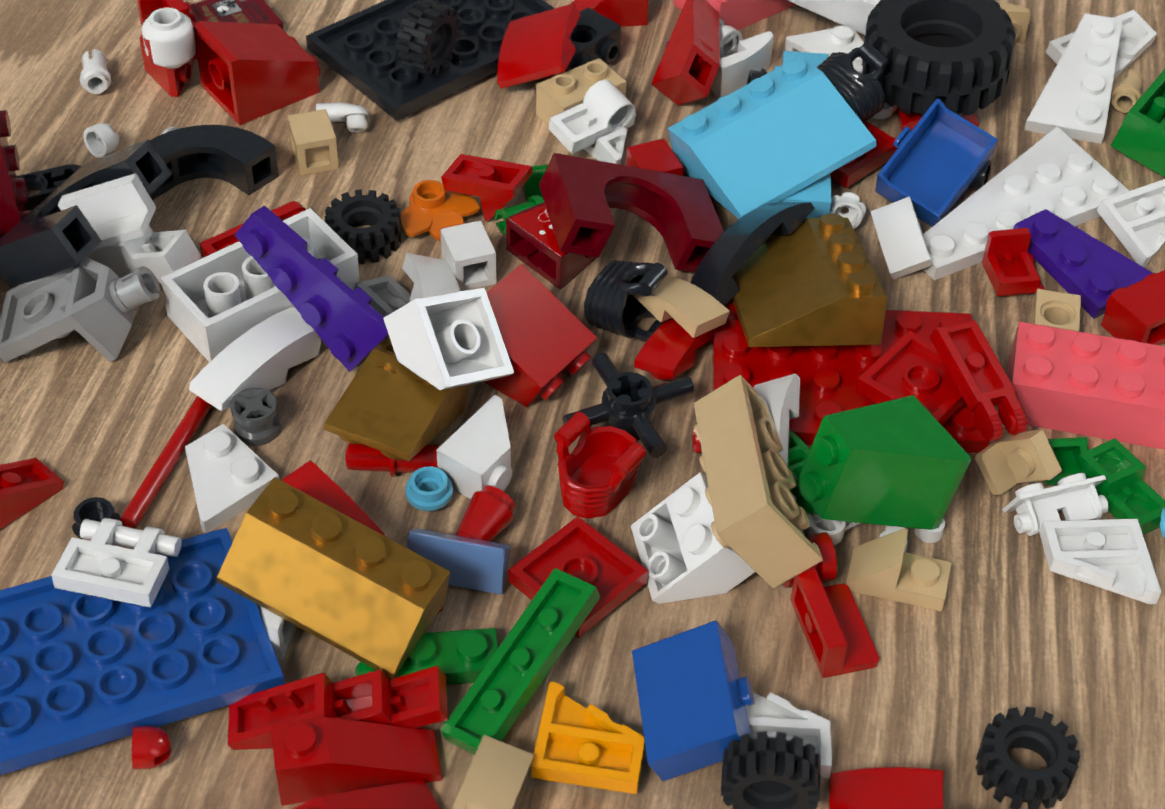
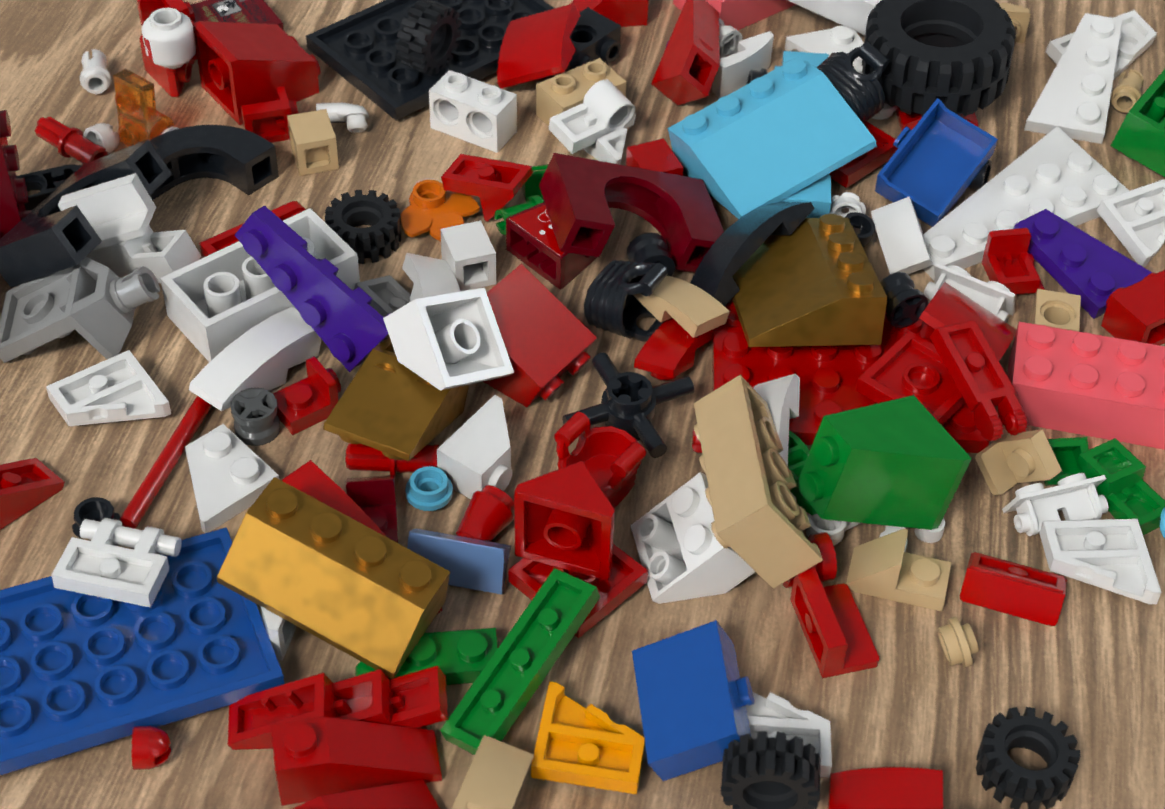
(69, 141): none -> red axle
(108, 393): none -> white wing
(137, 109): none -> clear orange plate
(270, 117): none -> red bracket
(308, 399): none -> red bracket
(377, 499): none -> dark red slope
(473, 111): none -> white brick
(565, 522): none -> red slope
(651, 249): none -> black wheel
(865, 224): none -> black hinge
(903, 301): none -> black wheel
(954, 307): none -> red slope
(958, 642): none -> tan plate
(990, 294): none -> white hinge
(1013, 589): none -> red slope

